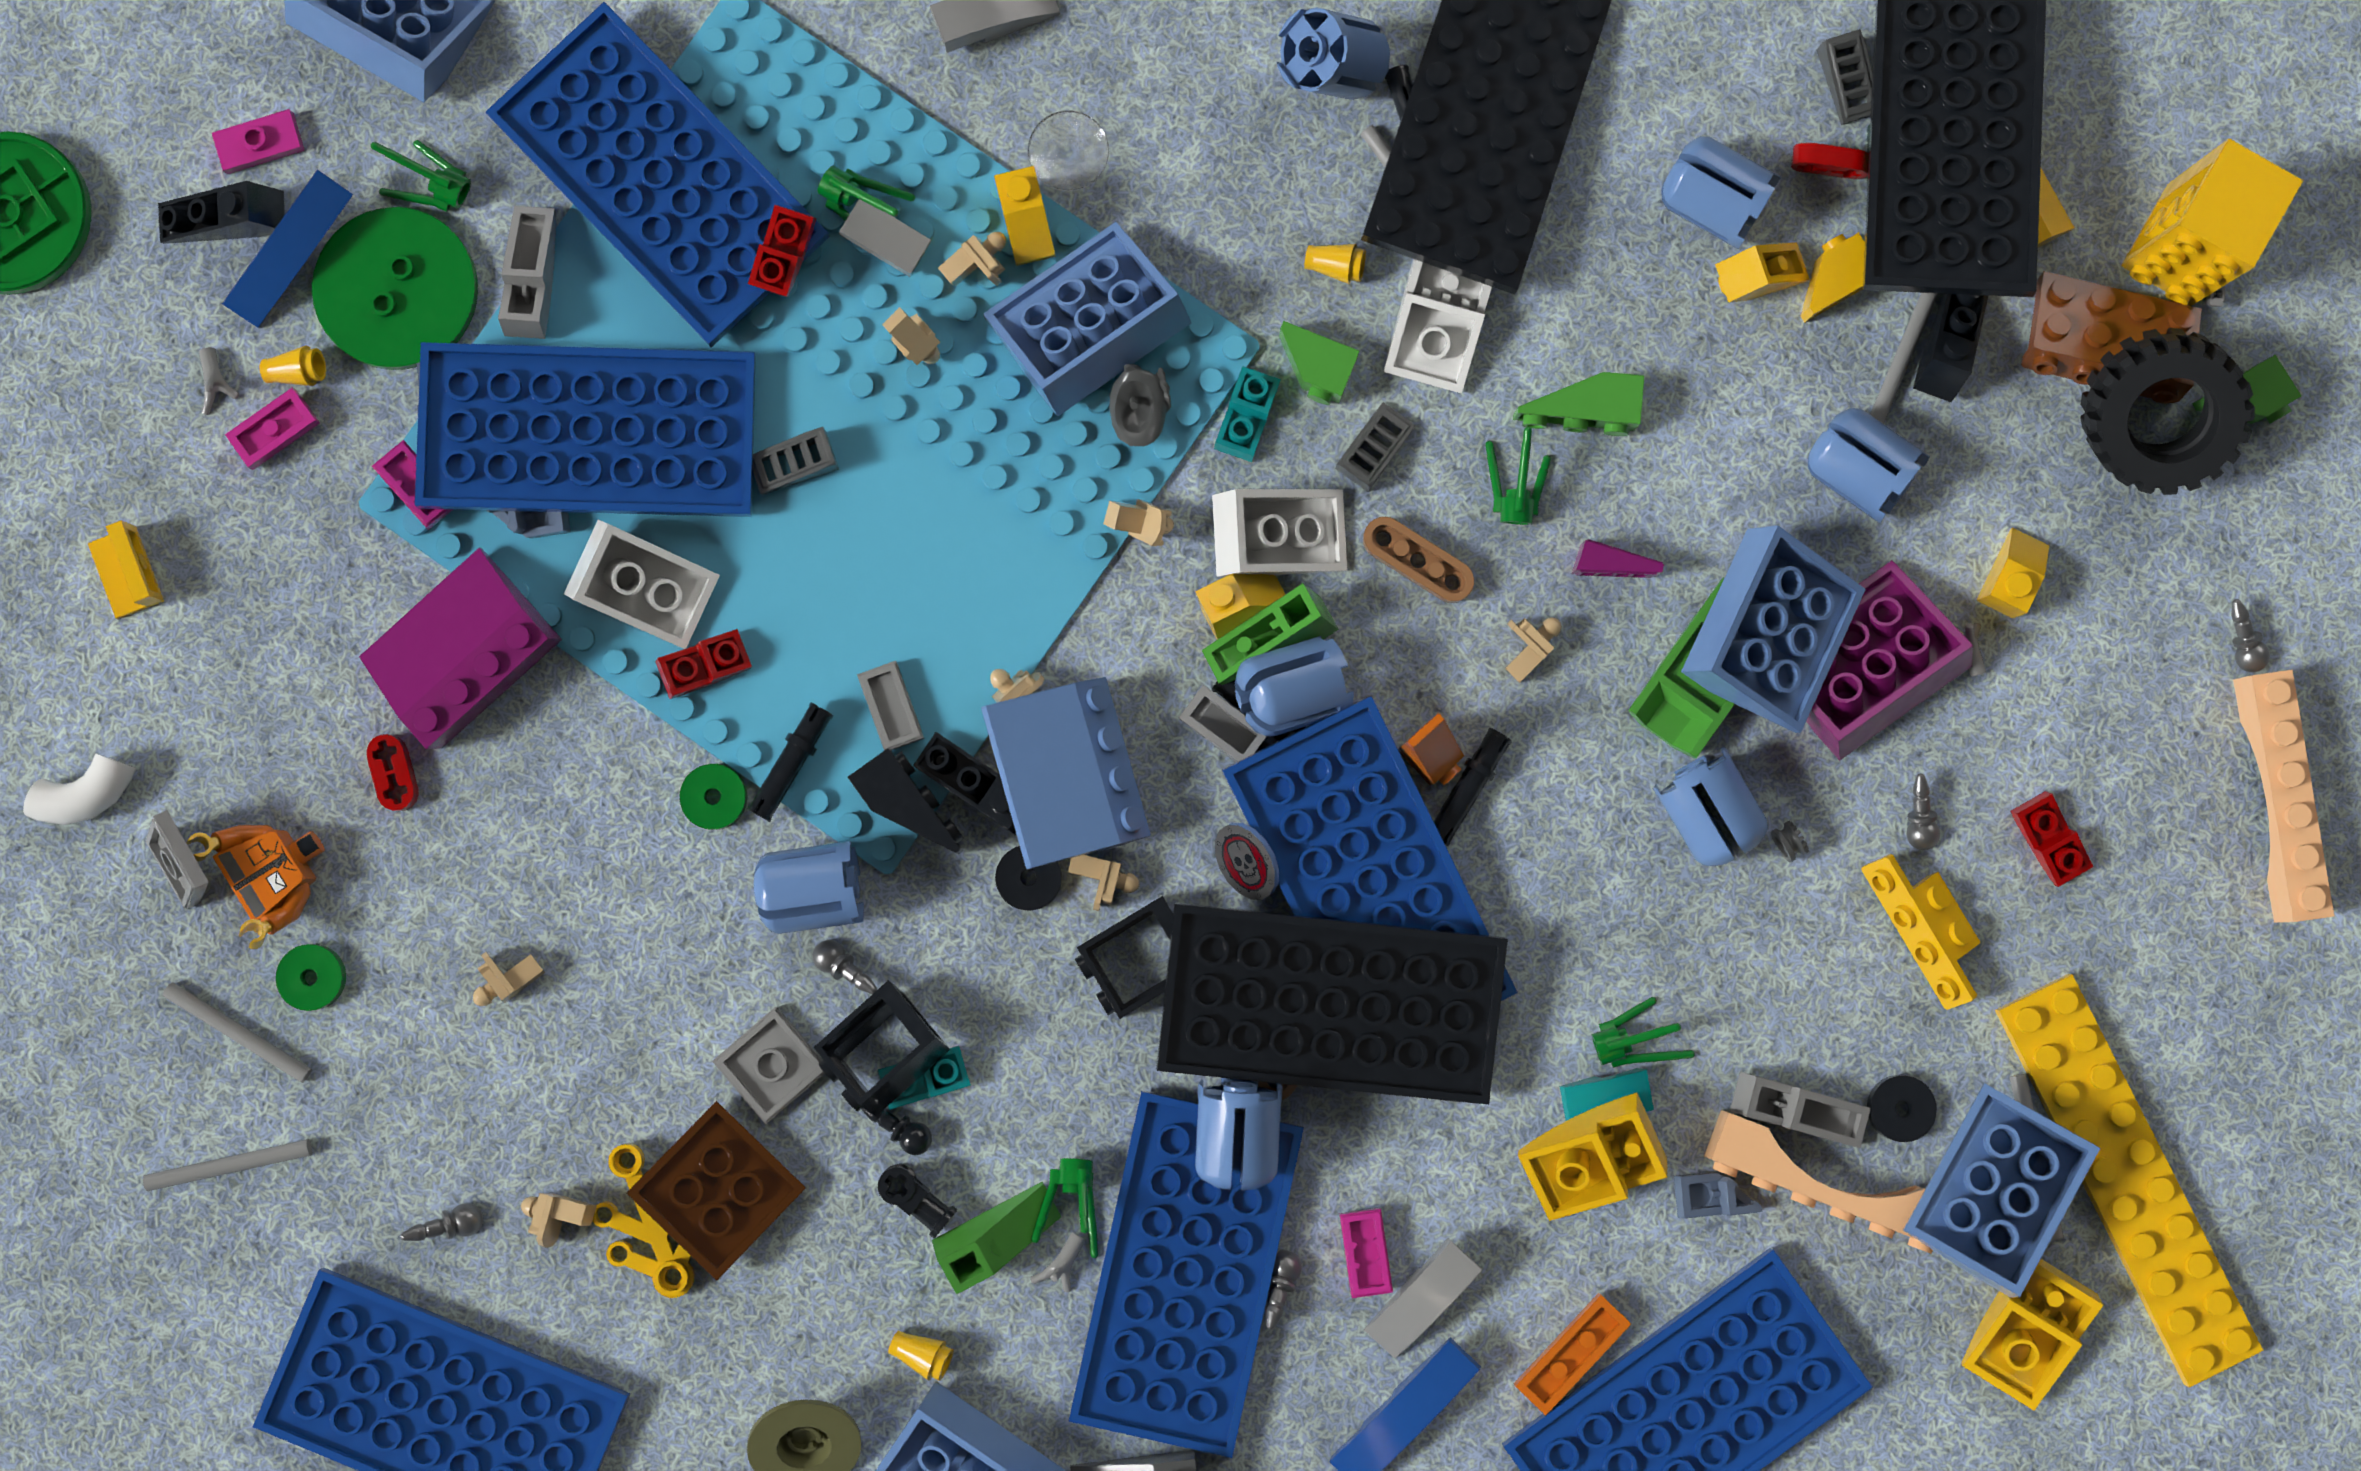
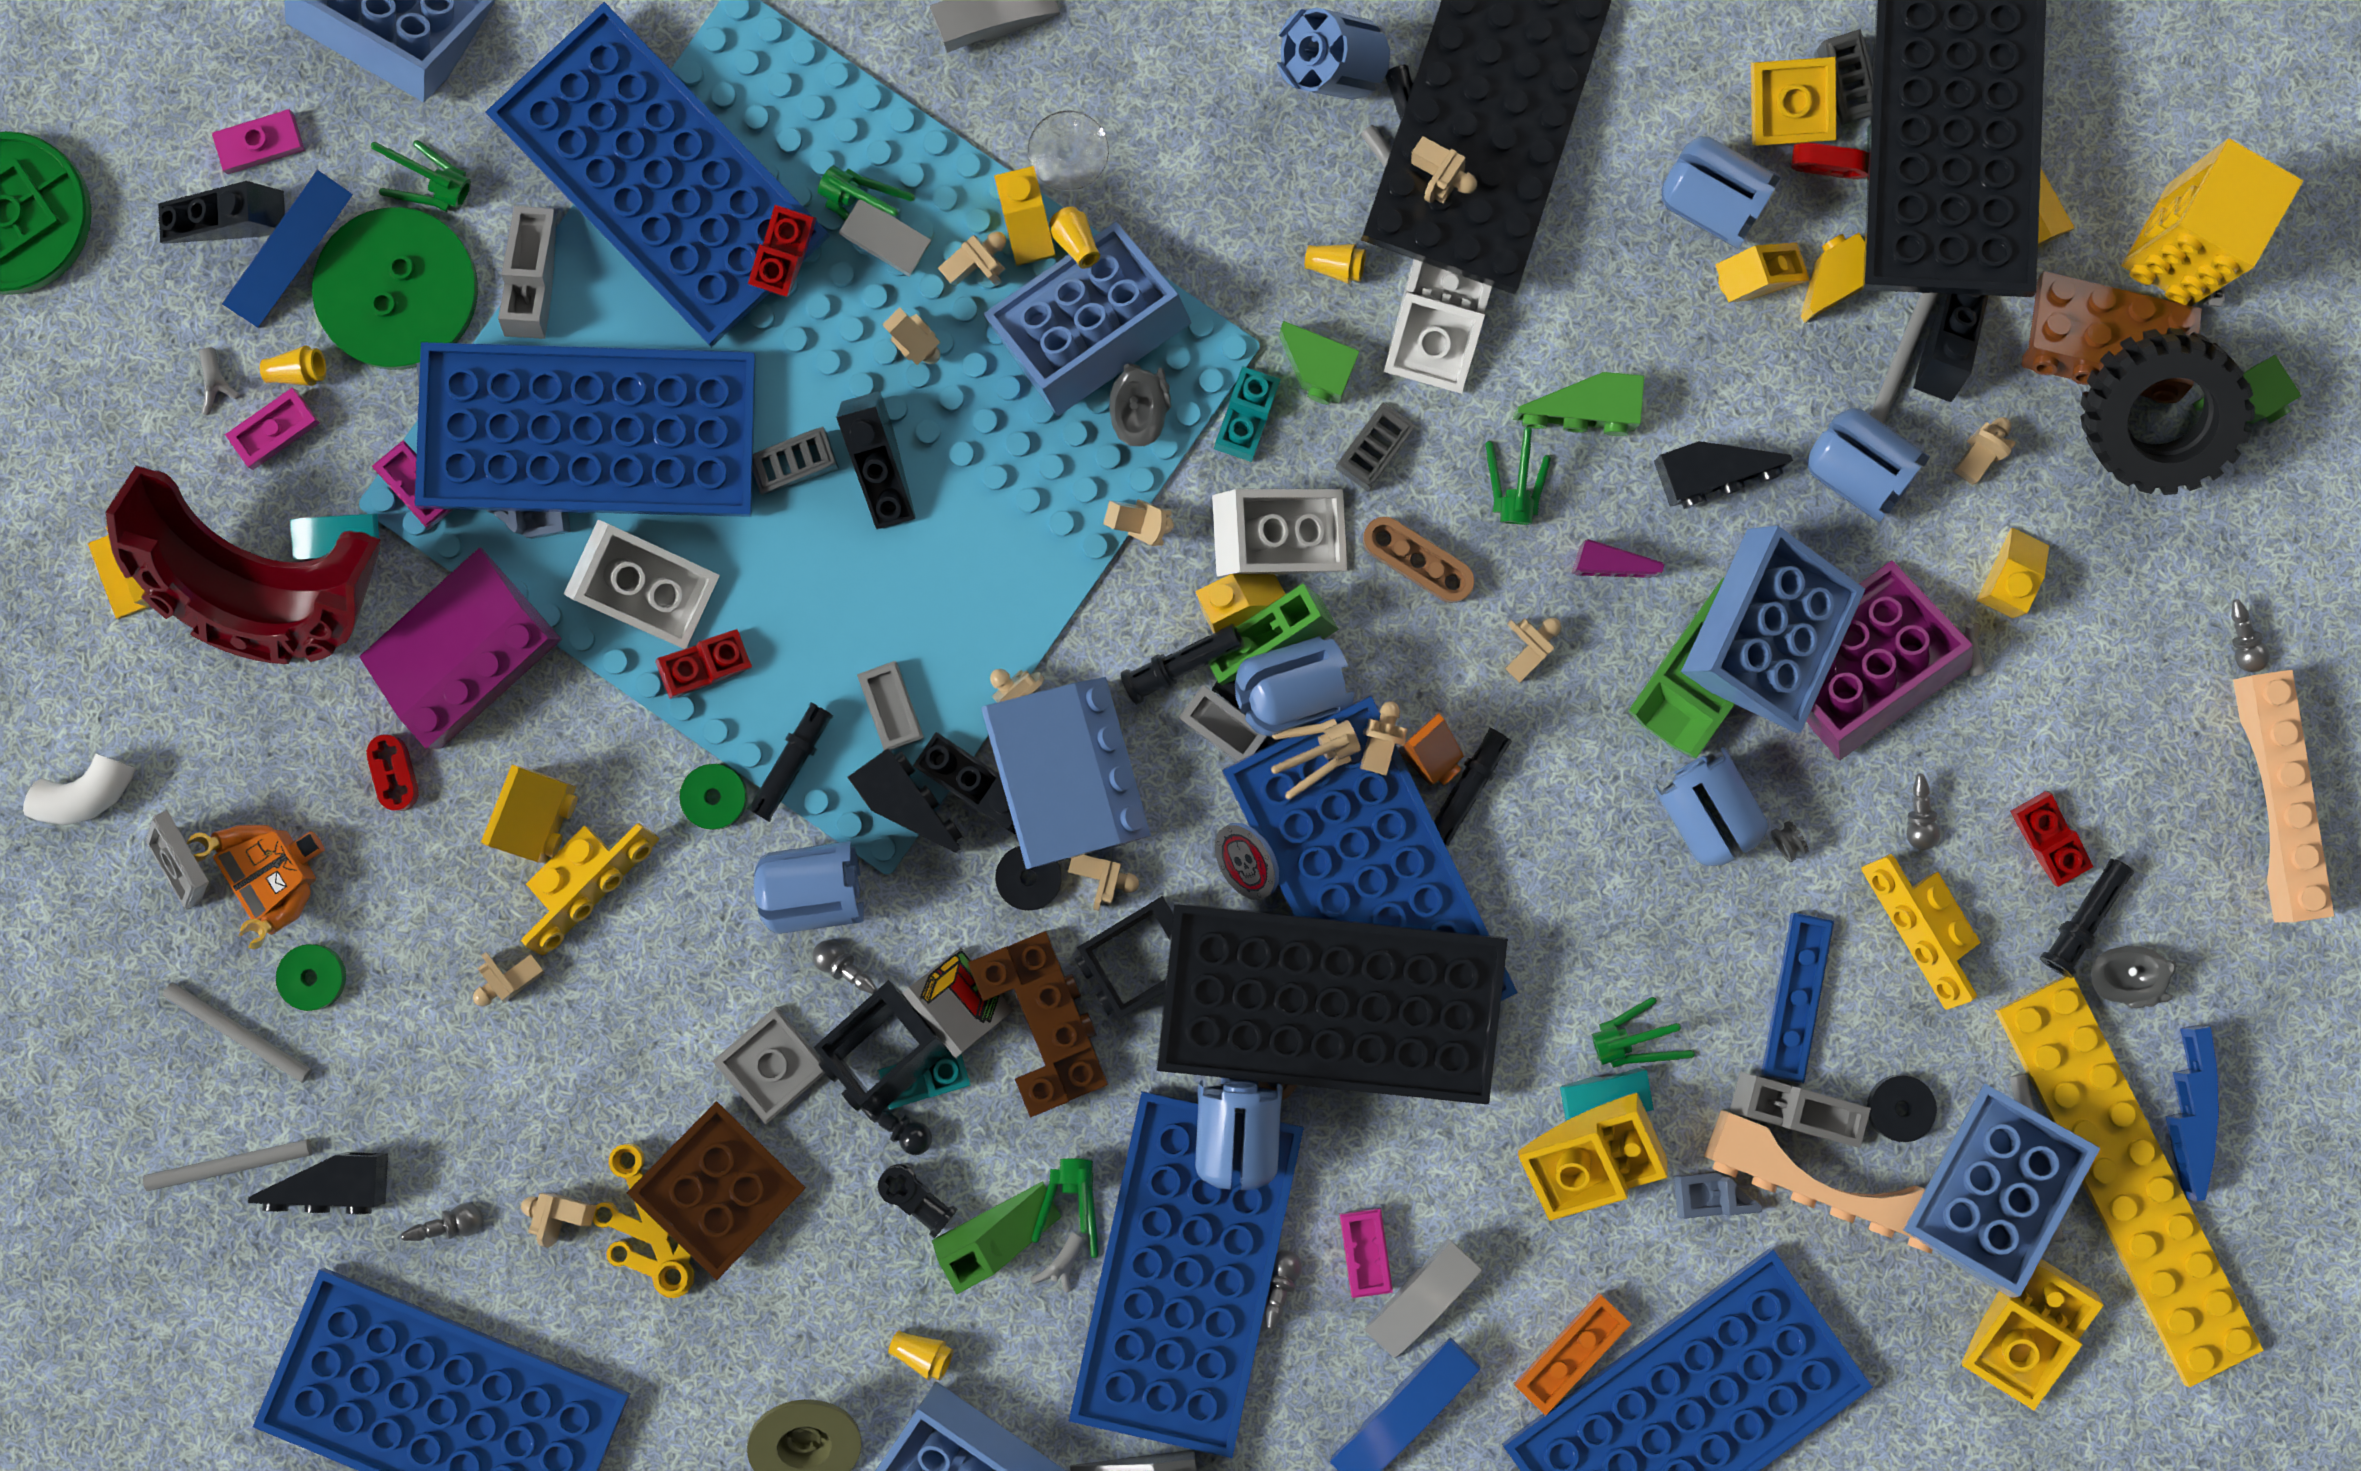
(227, 593): none -> dark red windscreen
(318, 535): none -> teal slope
(342, 1180): none -> black slope
(530, 814): none -> yellow slope
(579, 879): none -> yellow bracket
(876, 458): none -> black slope
(953, 1005): none -> tile
(1052, 1016): none -> reddish brown bracket
(1074, 235): none -> yellow cone
(1165, 670): none -> black pin
(1337, 742): none -> tan plant
(1382, 739): none -> tan piece
(1446, 169): none -> tan piece
(1708, 467): none -> black slope
(1793, 101): none -> yellow plate
(1797, 997): none -> blue tile
(1986, 446): none -> tan piece
(2078, 933): none -> black pin
(2133, 976): none -> dark grey hat
(2195, 1128): none -> blue slope

